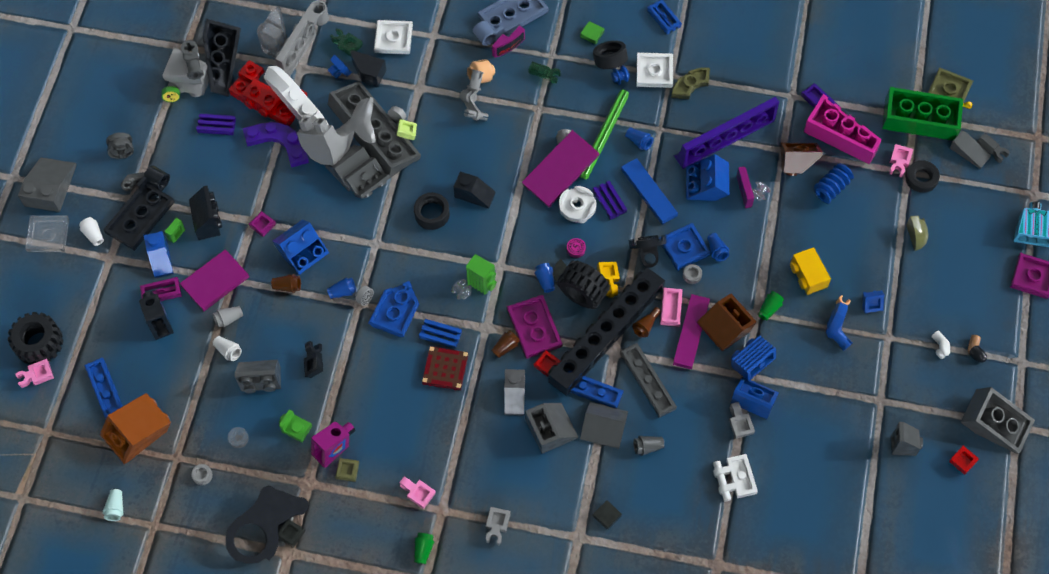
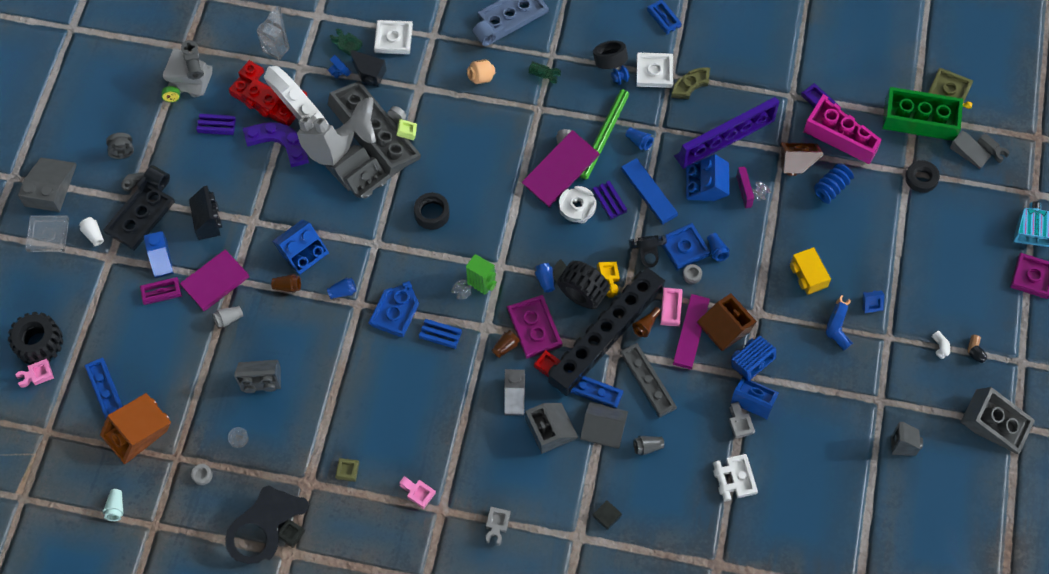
(152, 310): black torso -> none
(175, 230): bright green tile -> none
(220, 52): black wedge -> none
(227, 348): white cone -> none
(262, 224): magenta tile -> none
(294, 426): bright green bracket -> none
(301, 37): light grey hinge -> none
(313, 362): black plate -> none
(331, 442): magenta torso -> none
(364, 295): light grey tile -> none
(423, 547): green cone -> none
(445, 368): tile -> none
(470, 95): light grey pin -> none
(473, 190): black slope -> none
(507, 44): magenta slope -> none
(576, 248): dark pink tile -> none
(592, 32): bright green tile -> none
(770, 305): green cone -> none
(900, 159): bright pink plate -> none
(918, 232): olive brick -> none
(964, 460): red plate -> none

